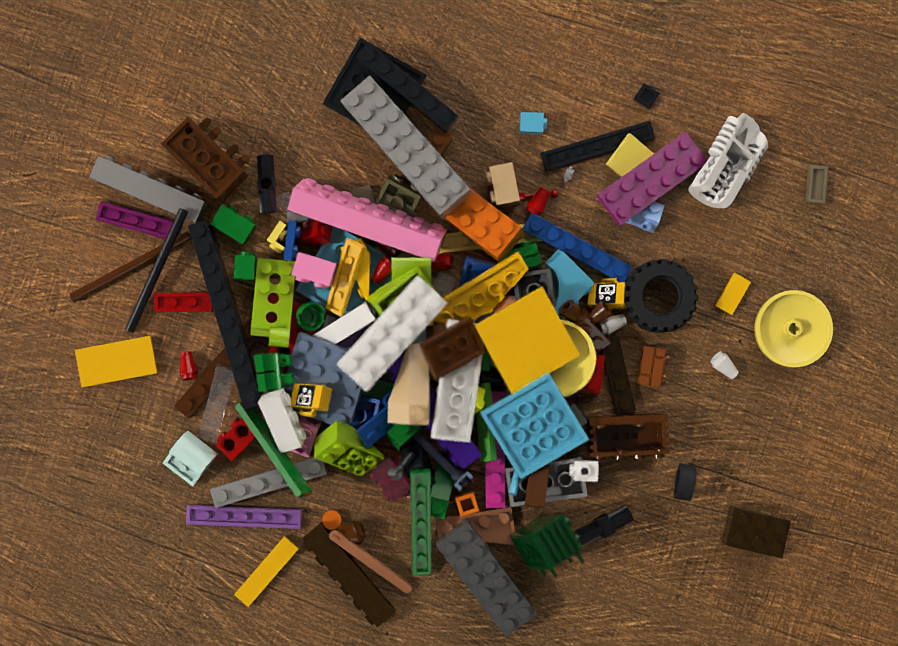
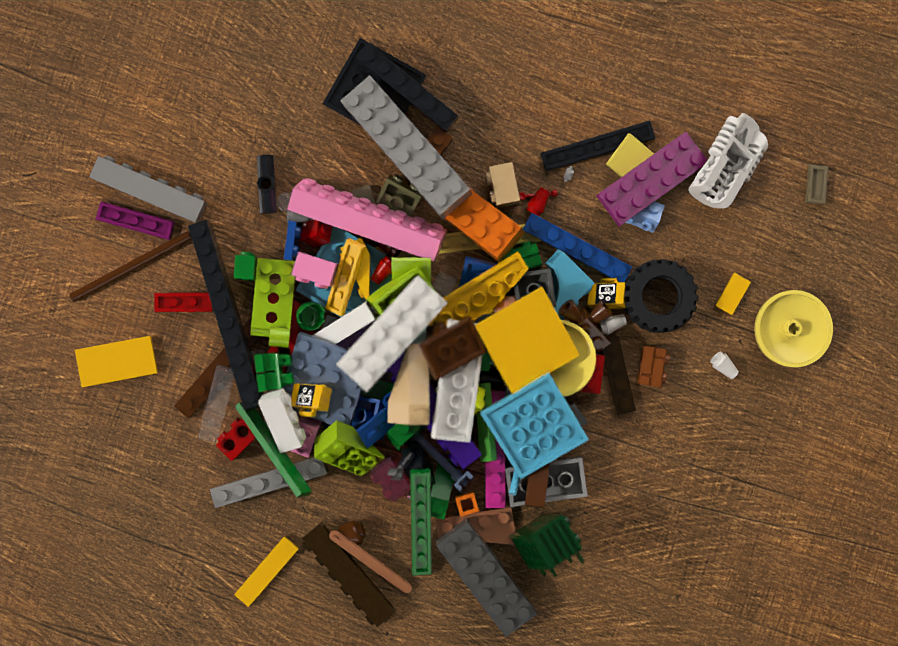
(156, 270): black piece -> none
(188, 368): red cone -> none
(189, 458): light aqua brick -> none
(205, 158): reddish brown piece -> none
(233, 224): green brick -> none
(244, 516): medium lavender tile -> none
(279, 234): light yellow bracket -> none
(331, 519): orange tile -> none
(442, 262): red cone -> none
(532, 123): medium azure brick -> none
(584, 470): white brick -> none
(604, 525): black piece -> none
(646, 96): black tile -> none
(650, 438): reddish brown piece -> none
(685, 482): black tyre -> none
(756, 531): dark brown brick -> none

